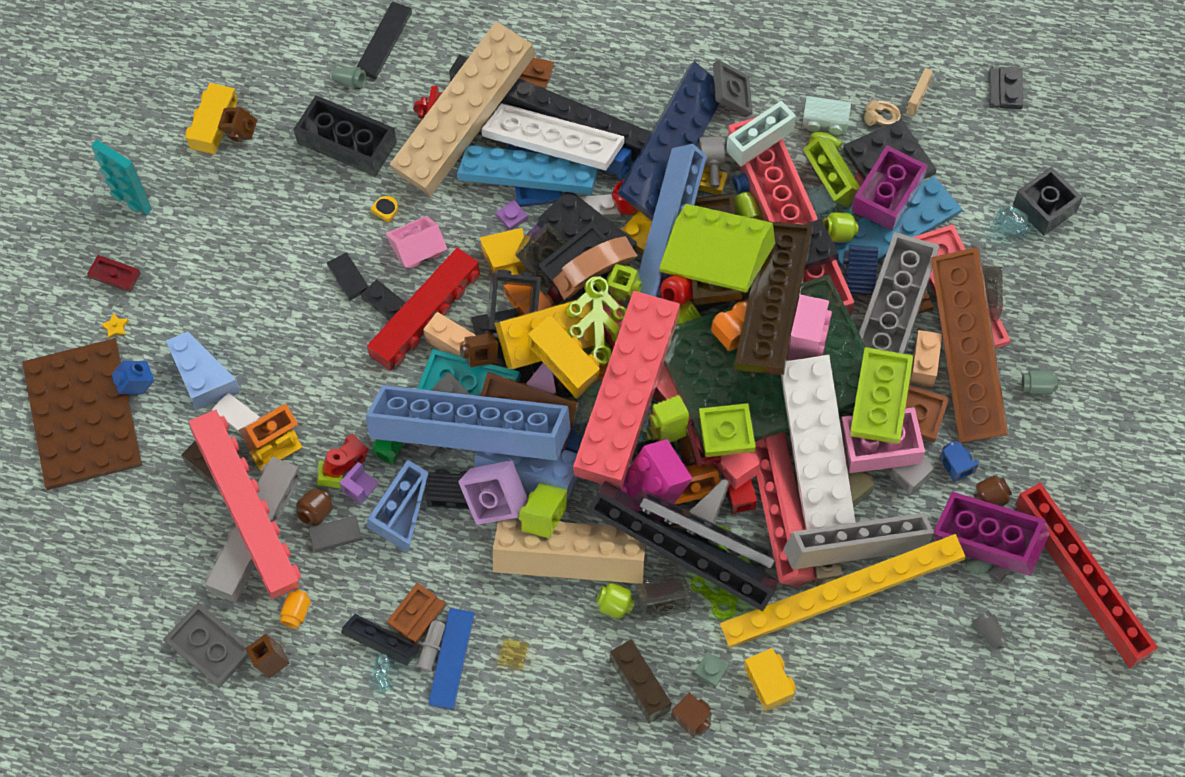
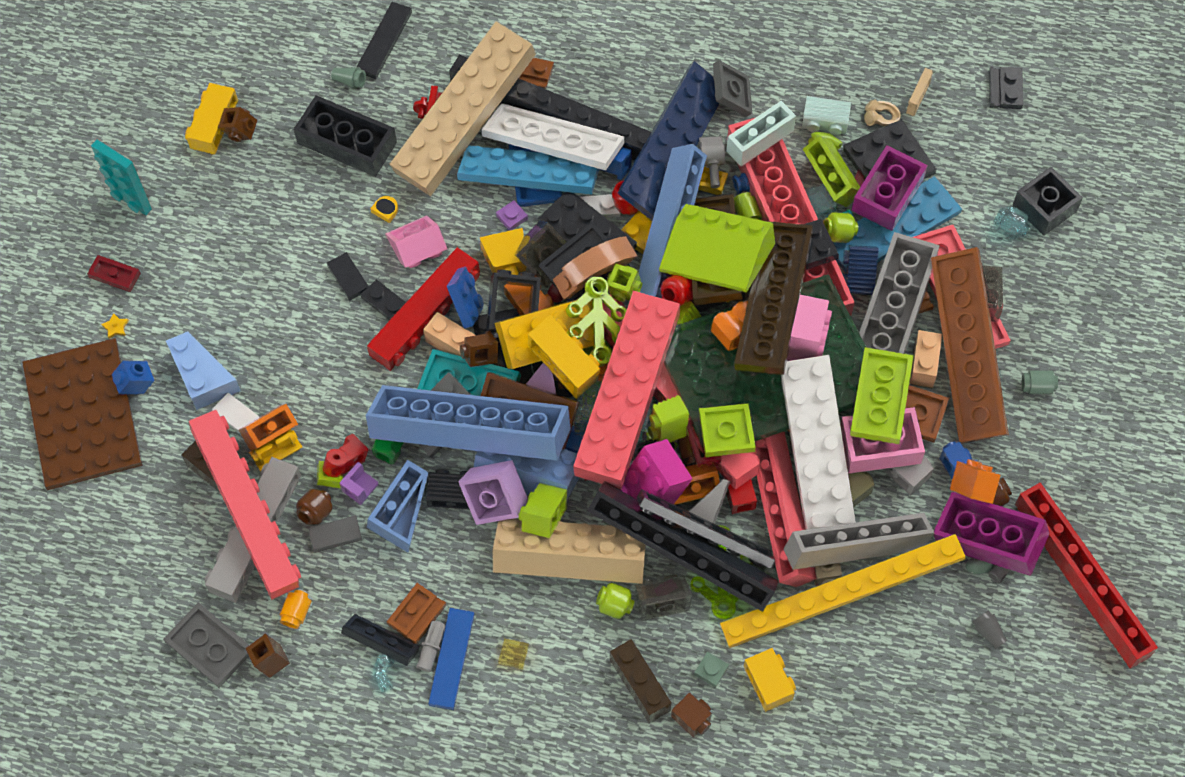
(465, 297): none -> blue plate
(975, 481): none -> orange brick

